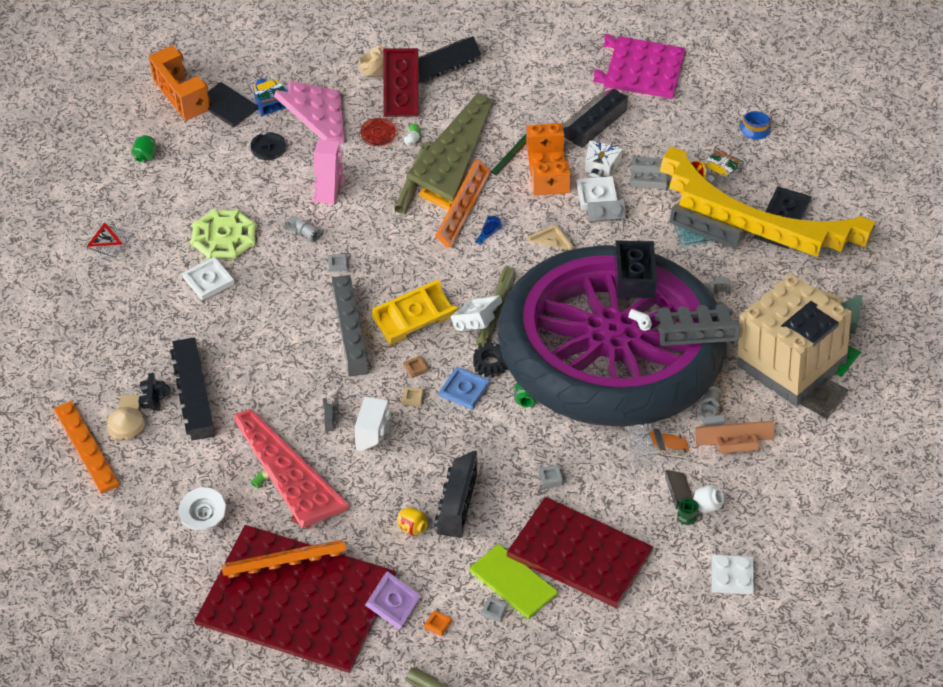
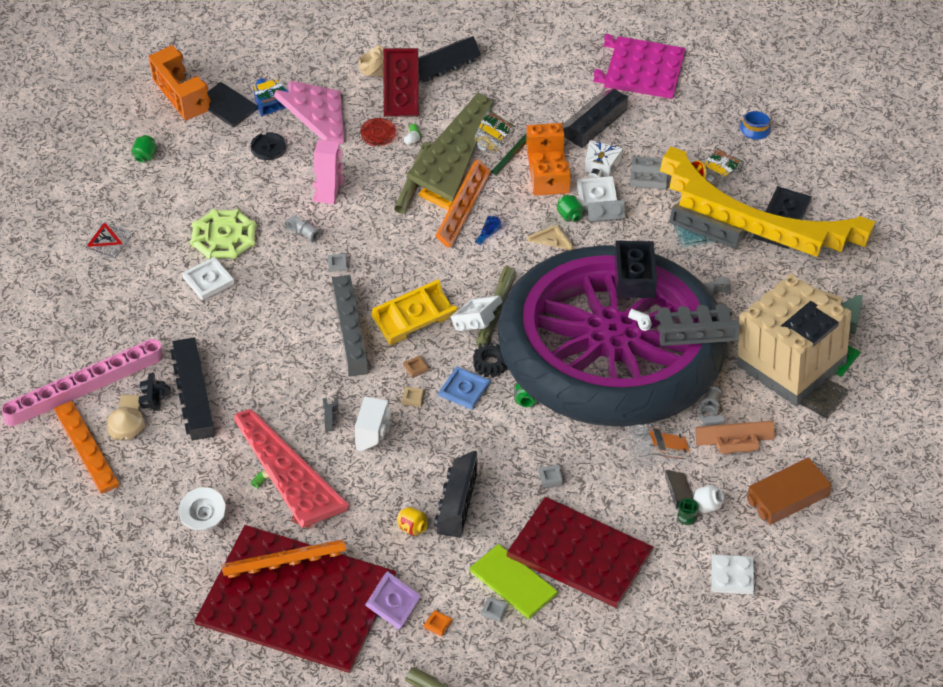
(82, 382): none -> bright pink beam
(493, 132): none -> torso
(570, 208): none -> green head
(788, 491): none -> dark orange brick

